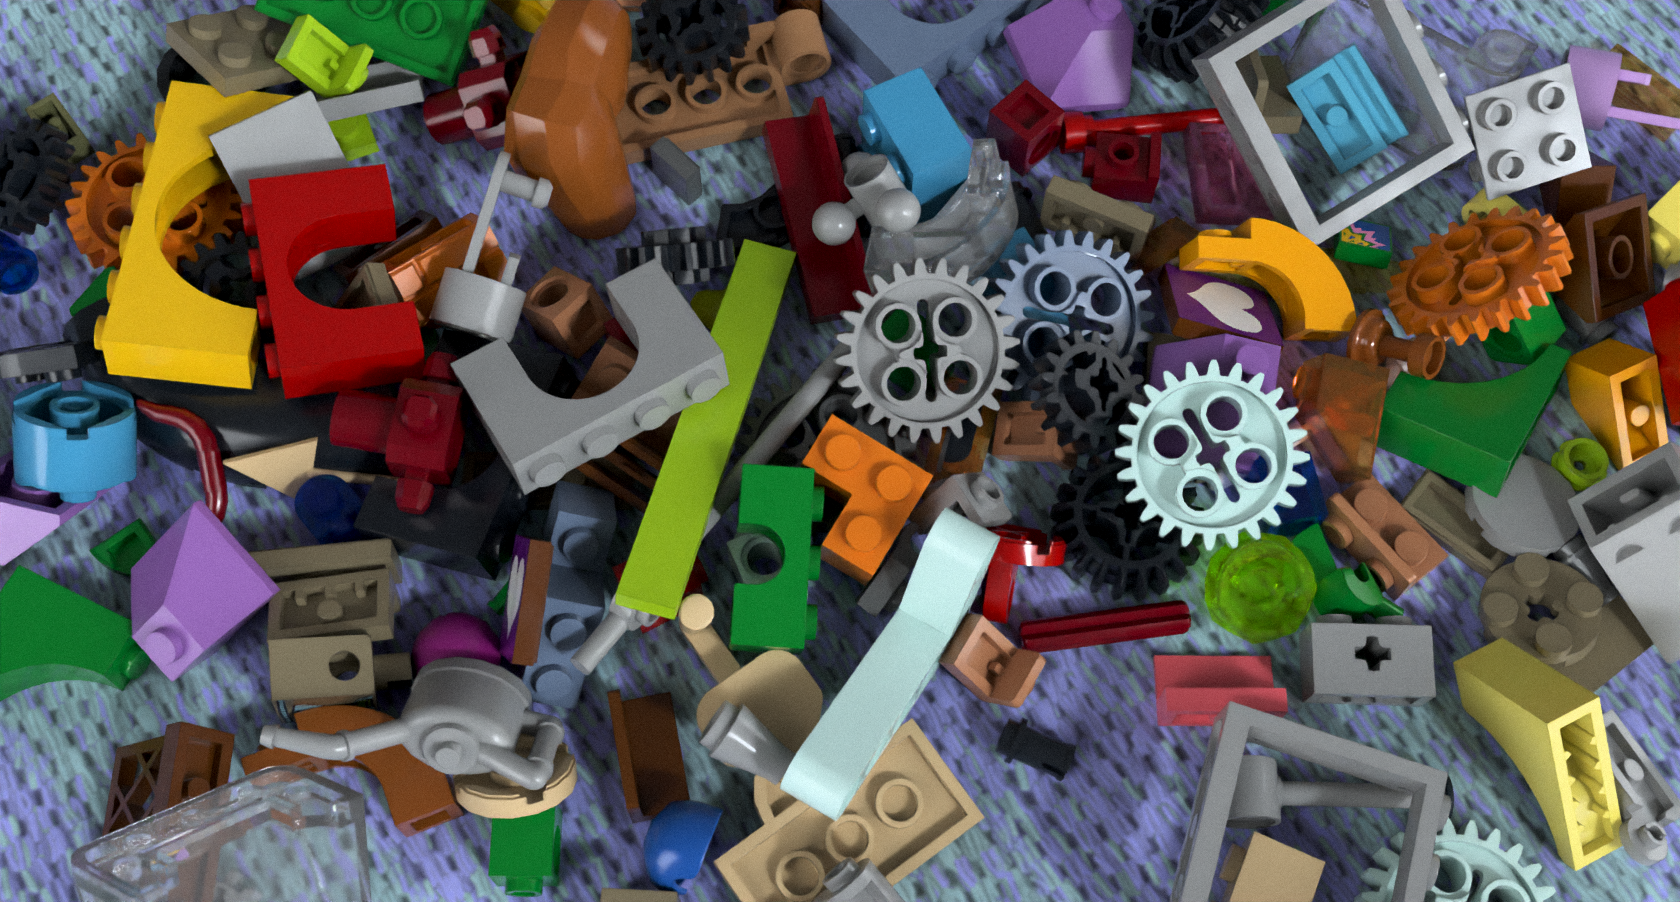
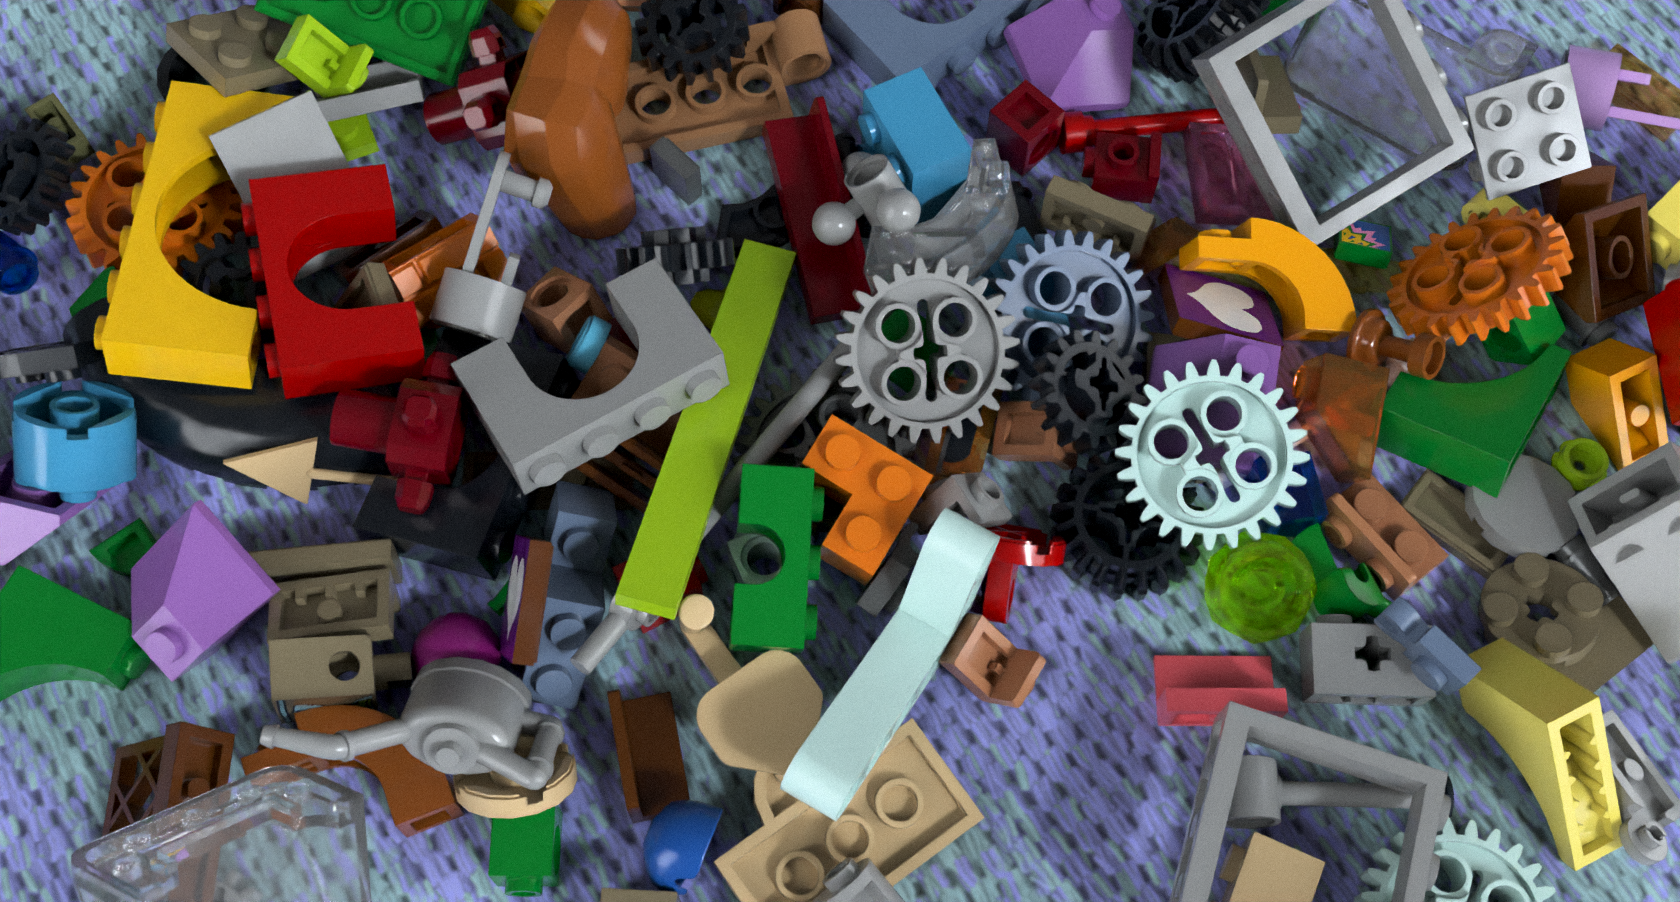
(206, 449): dark red animal -> none
(328, 509): clear blue plate -> none
(588, 343): none -> medium azure tile
(746, 743): light grey cone -> none
(1035, 748): black pin -> none
(1105, 626): dark red axle -> none
(1347, 108): medium azure plate -> none
(1433, 654): none -> sand blue plate

